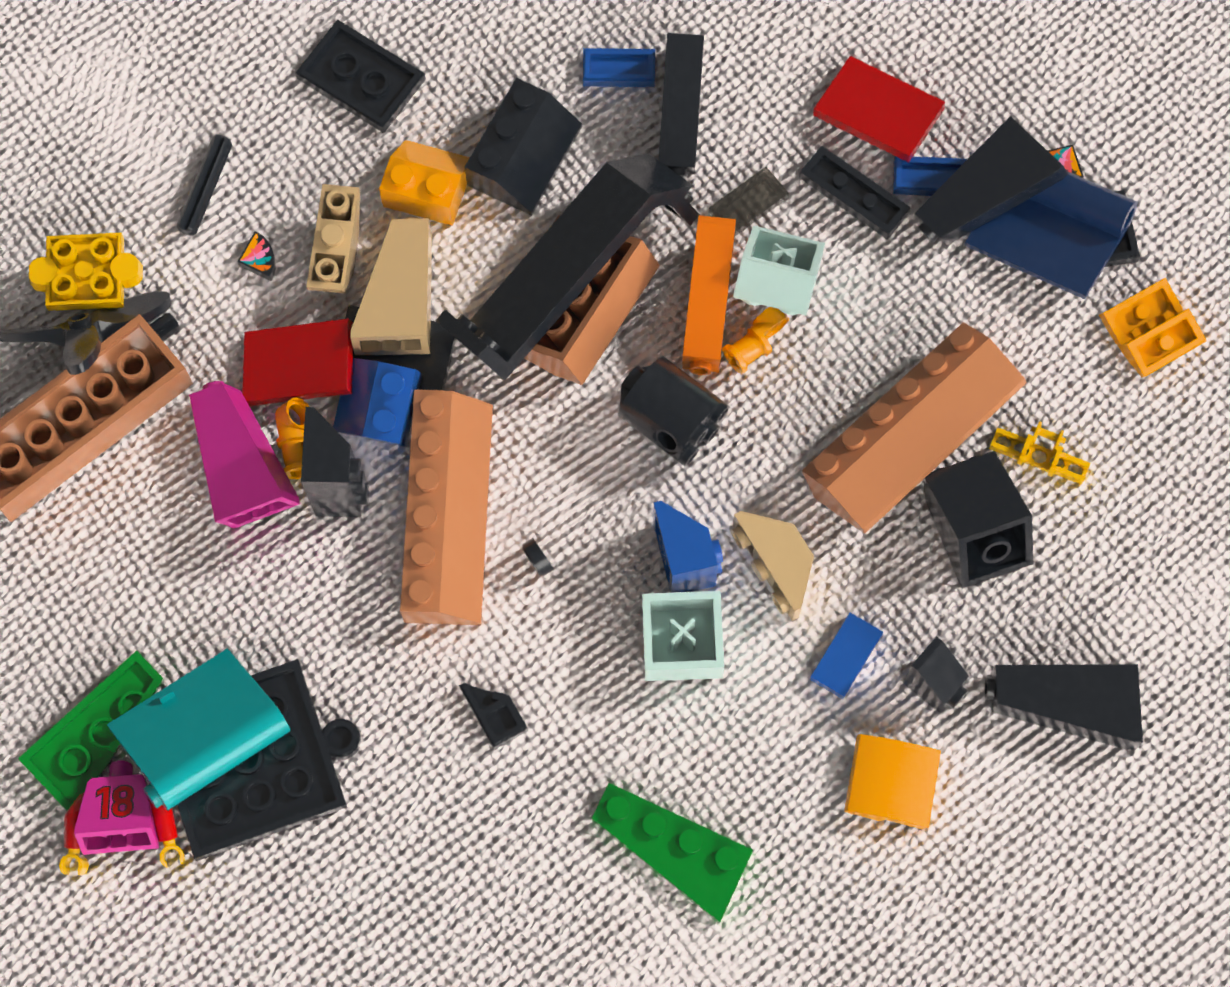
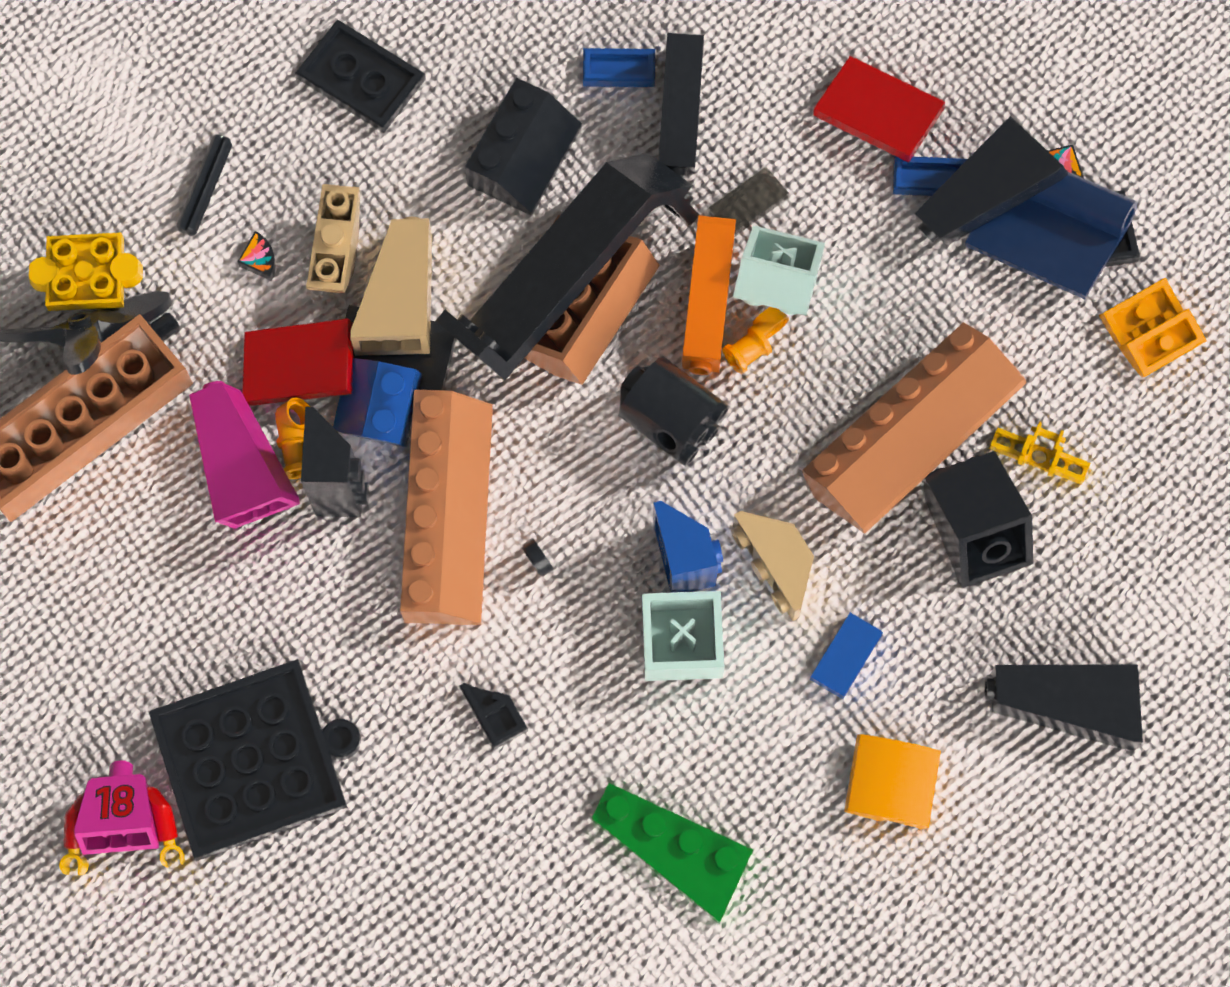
(81, 742): green wing -> none
(198, 729): teal door -> none
(424, 182): light orange slope -> none
(854, 192): black plate -> none
(937, 677): black slope -> none

